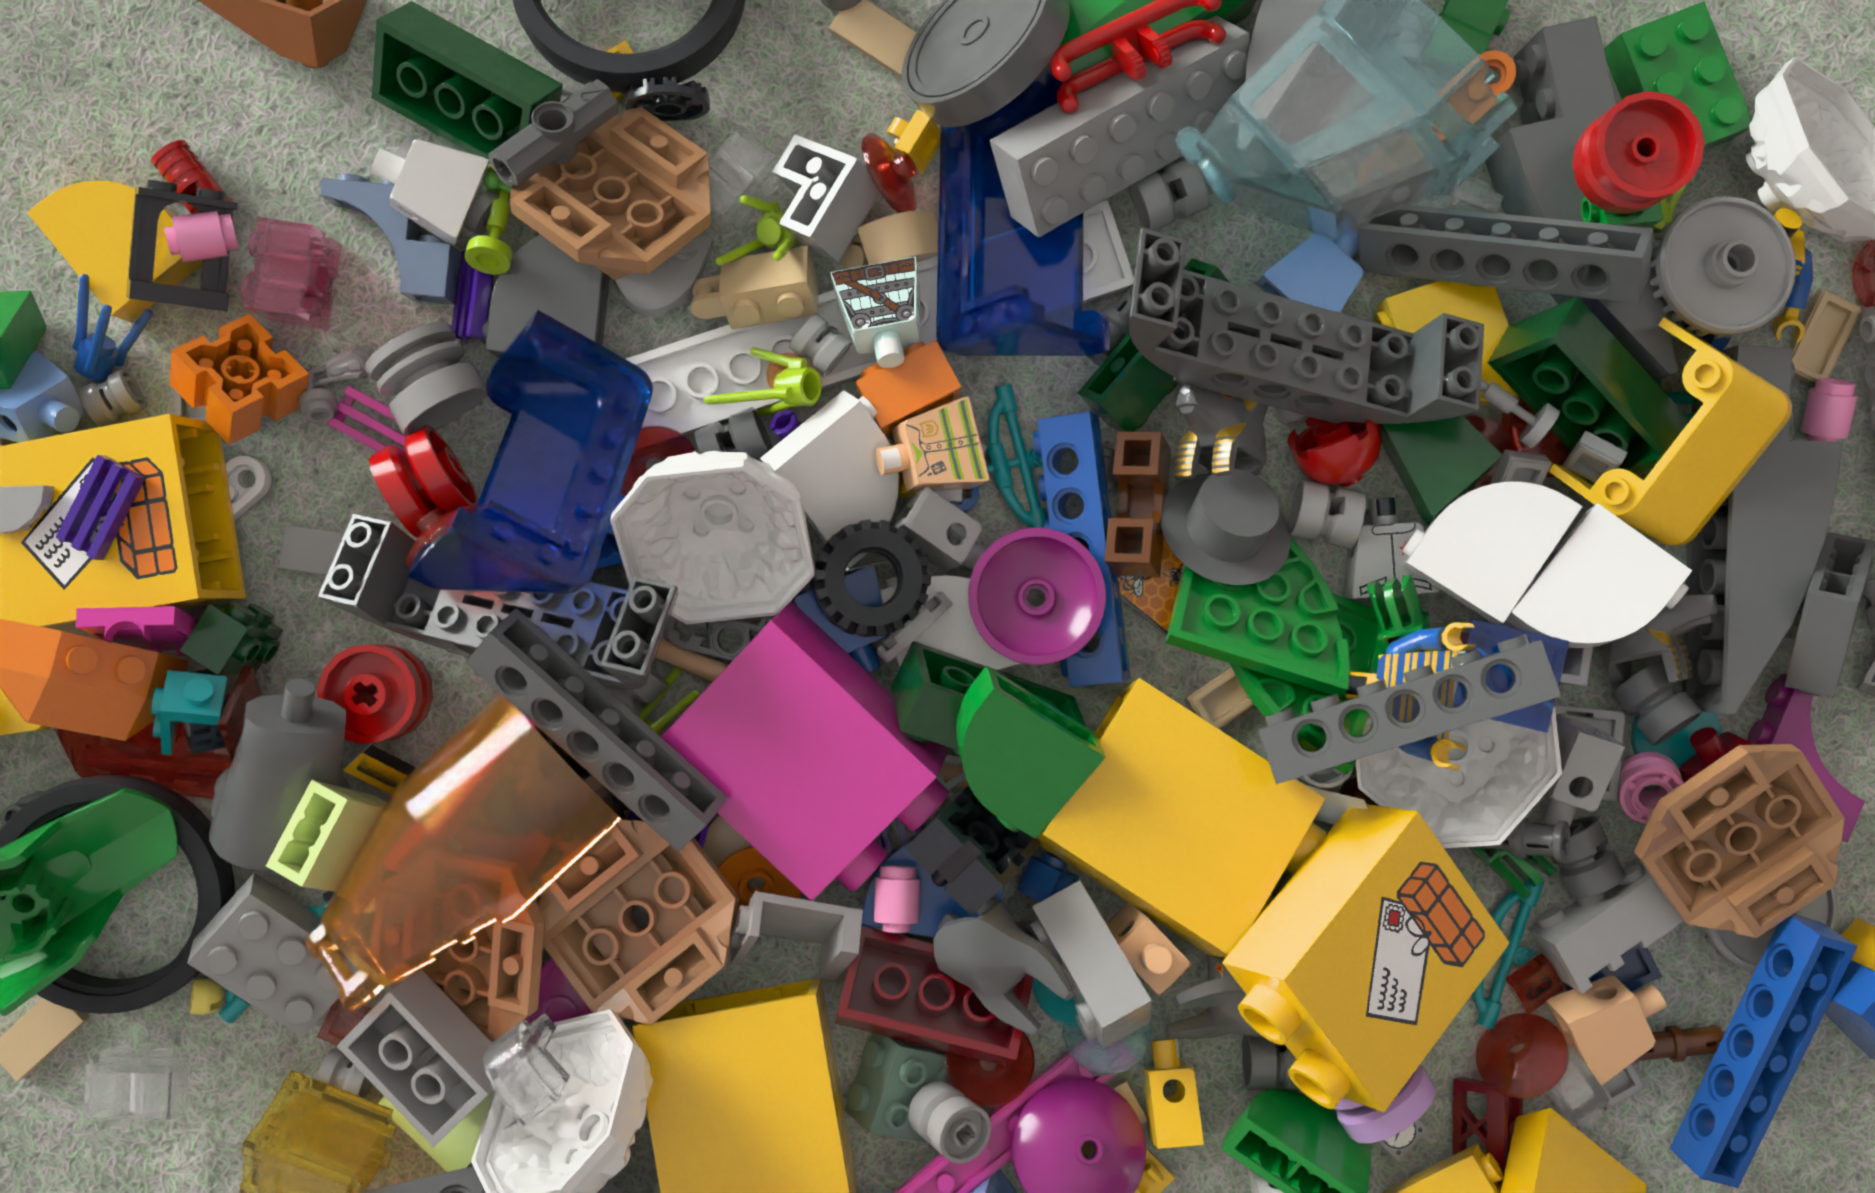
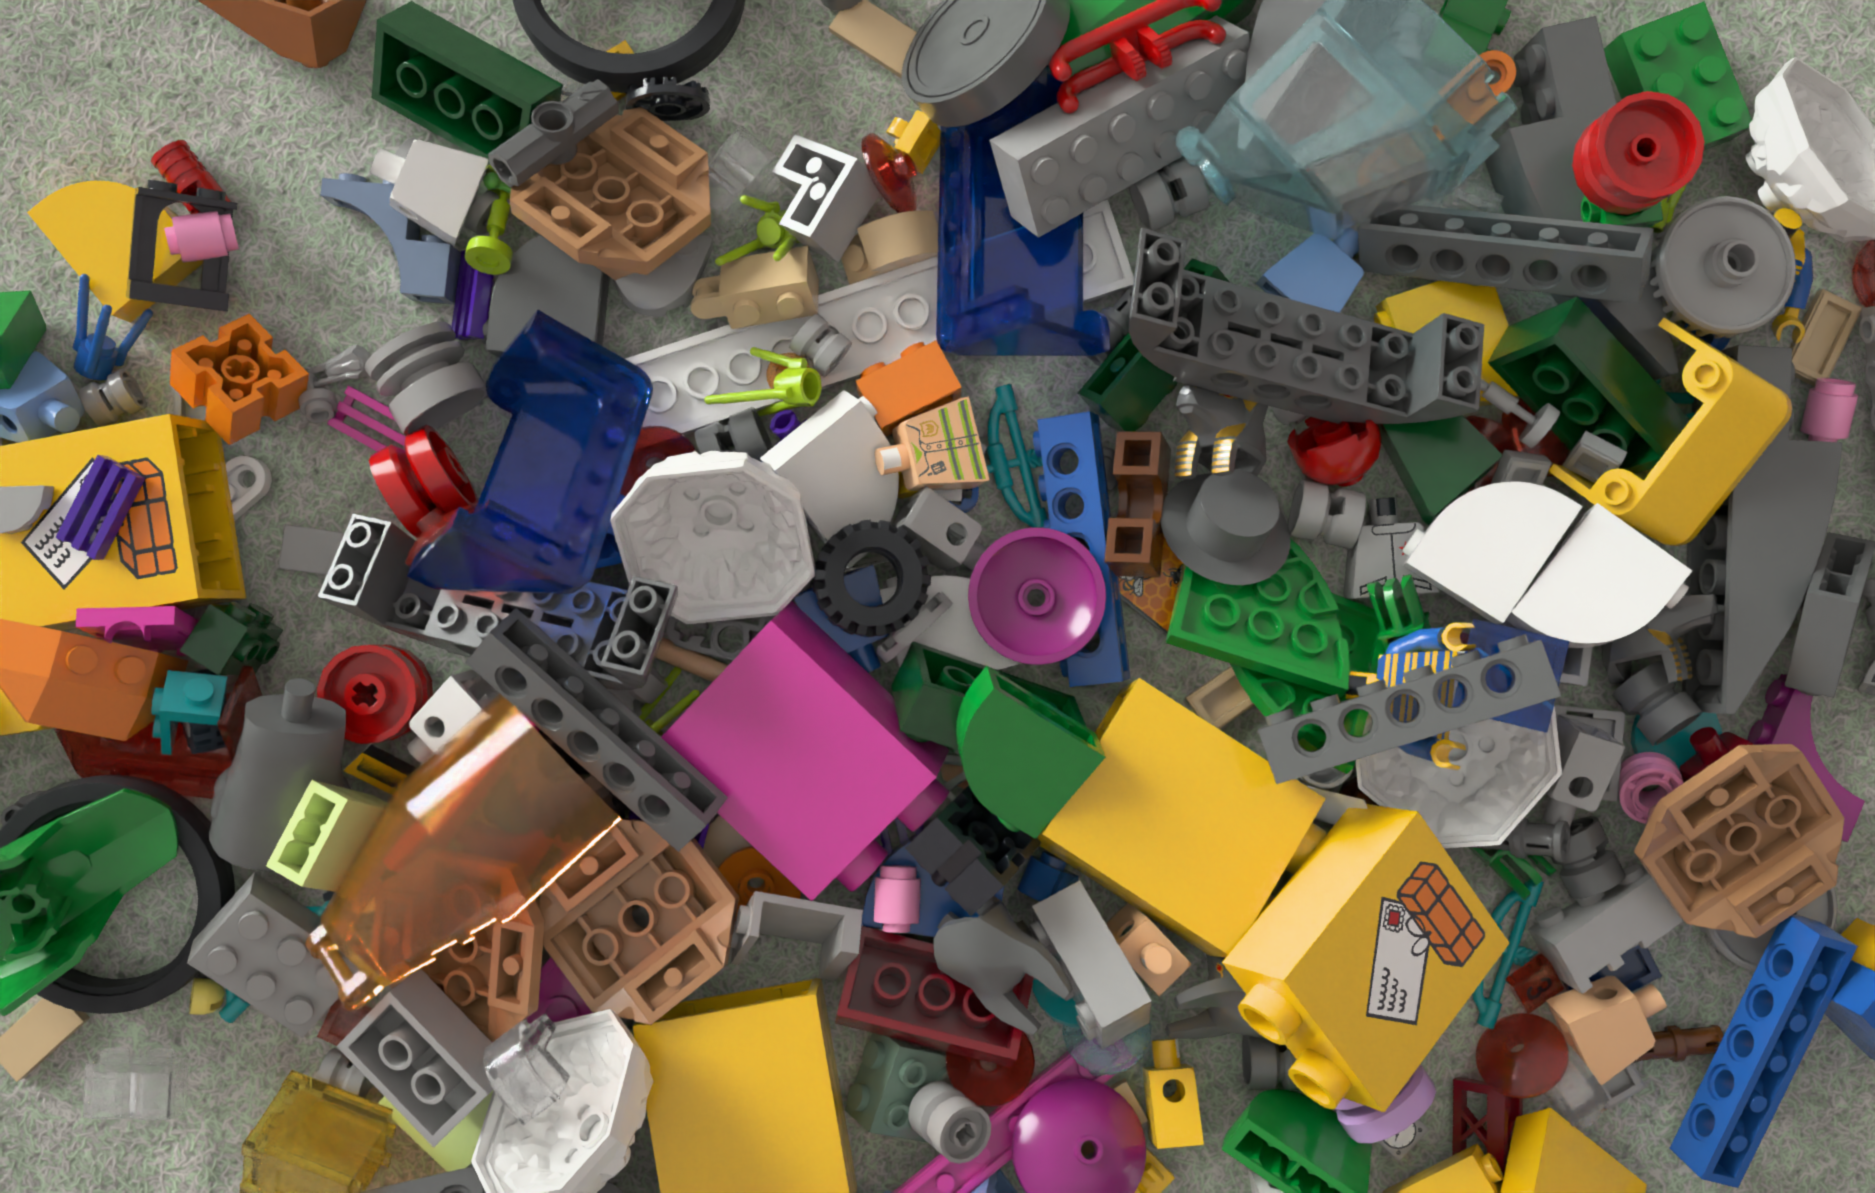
(291, 273): clear pink brick -> none
(448, 711): none -> white torso
(881, 307): torso -> none

